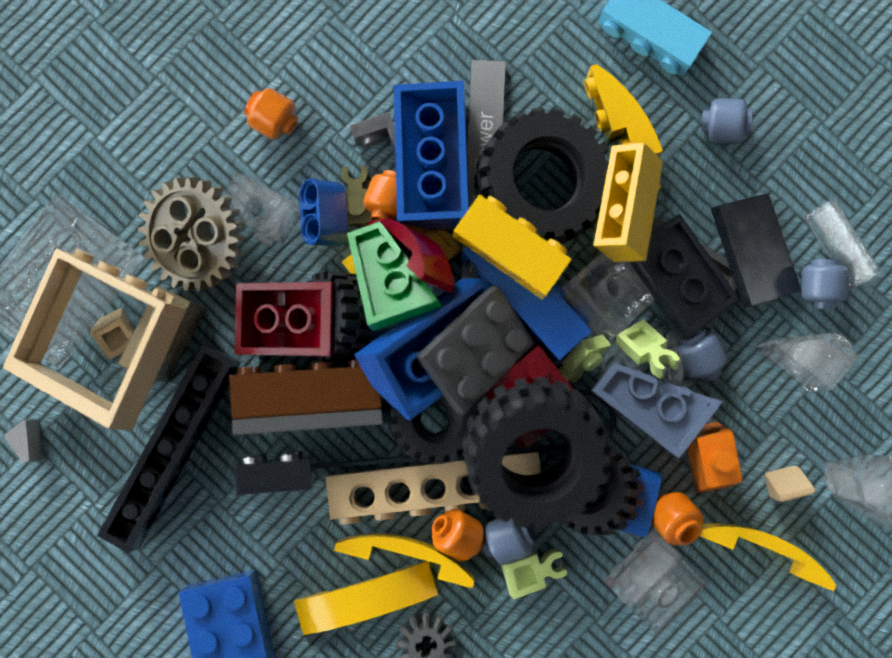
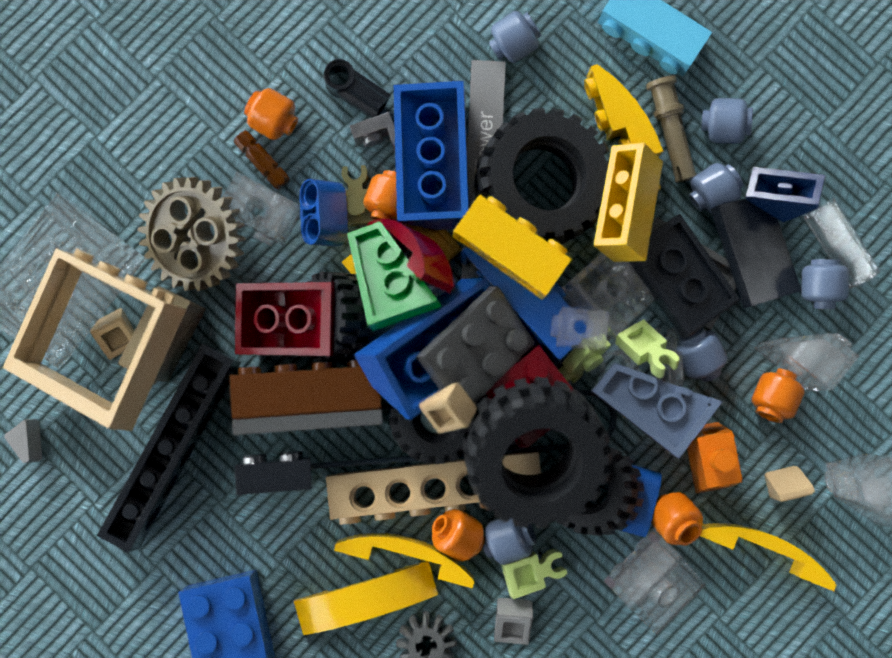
(261, 159): none -> reddish brown axle
(357, 91): none -> black piece
(449, 409): none -> tan slope
(513, 621): none -> light grey slope
(514, 36): none -> sand blue head
(596, 328): none -> clear brick
(669, 113): none -> dark tan pin
(715, 187): none -> sand blue head
(777, 395): none -> orange head
(785, 192): none -> dark blue slope

